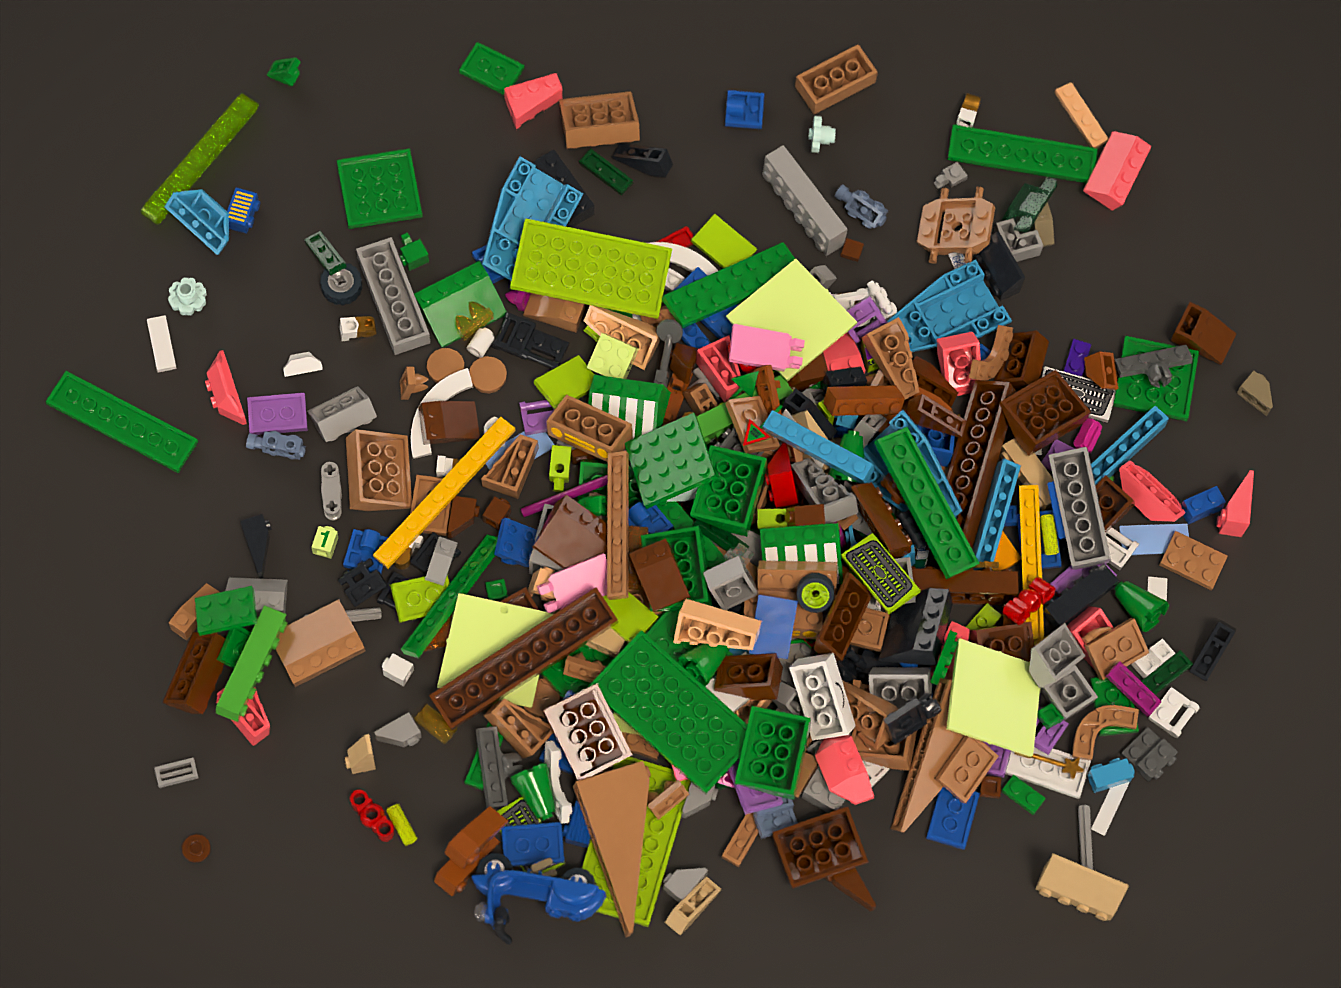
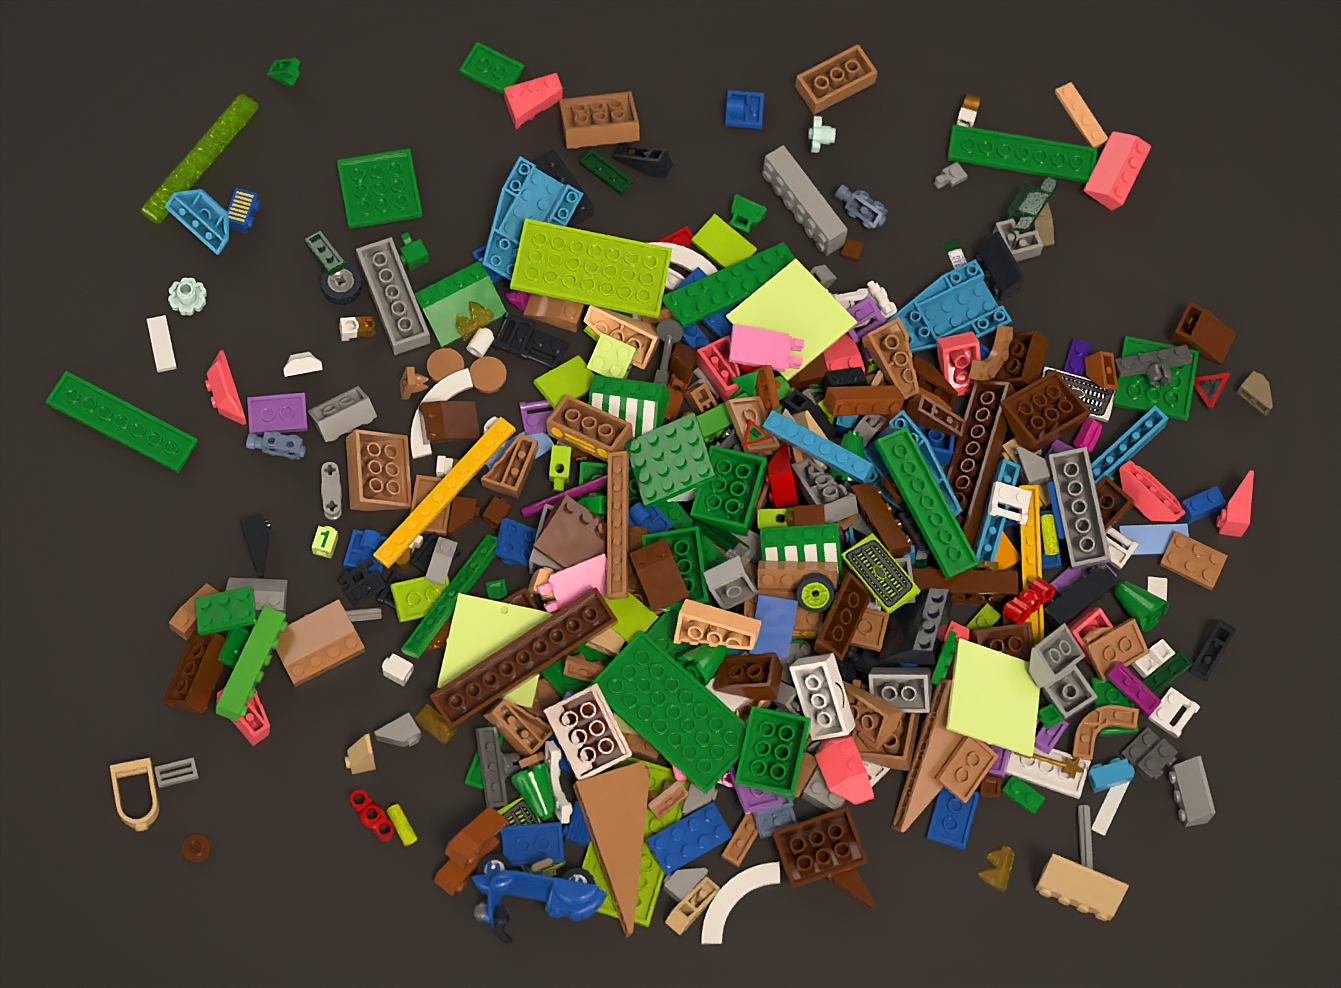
(129, 769): none -> tan window
(532, 761): none -> medium nougat plate
(689, 838): none -> blue plate
(731, 894): none -> white tile
(747, 212): none -> green piece
(911, 717): black plate -> none
(972, 213): medium nougat piece -> none
(999, 877): none -> clear yellow tile
(1011, 497): none -> white plate
(1033, 467): none -> light grey slope
(1192, 792): none -> light grey slope
(1211, 387): none -> piece

